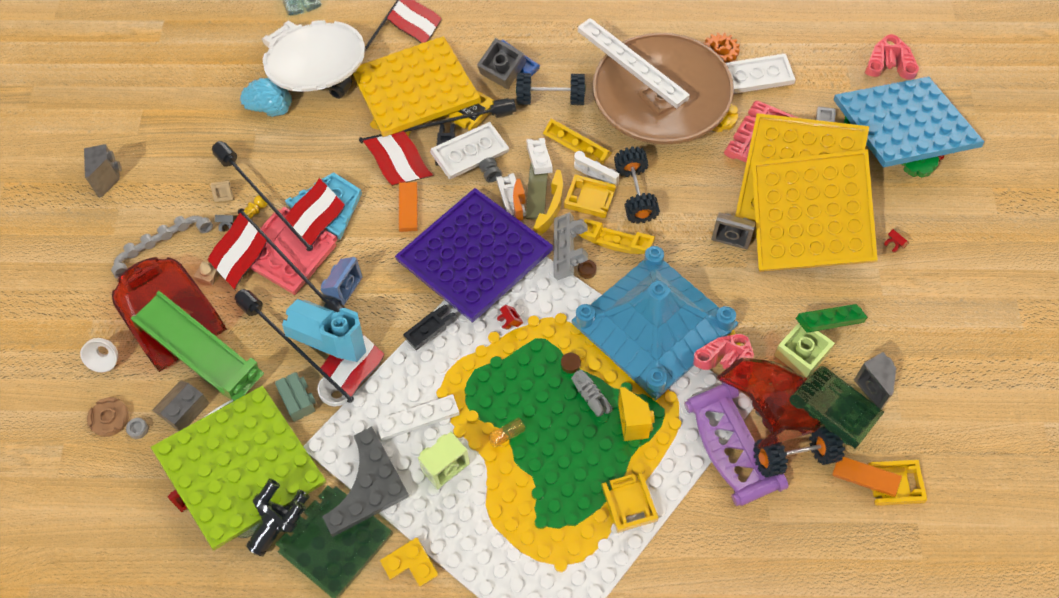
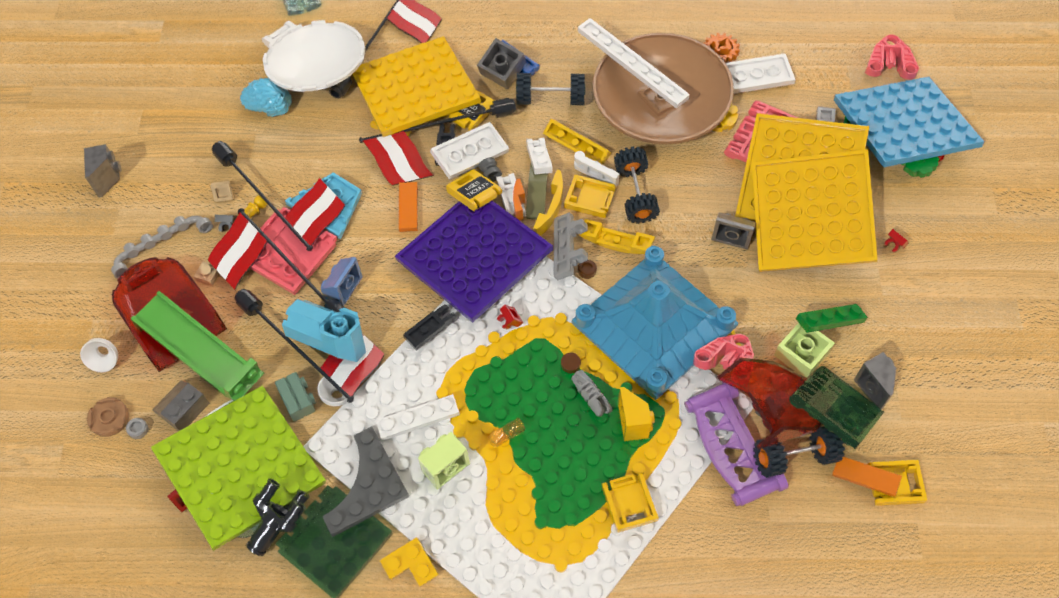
(473, 188): none -> yellow container

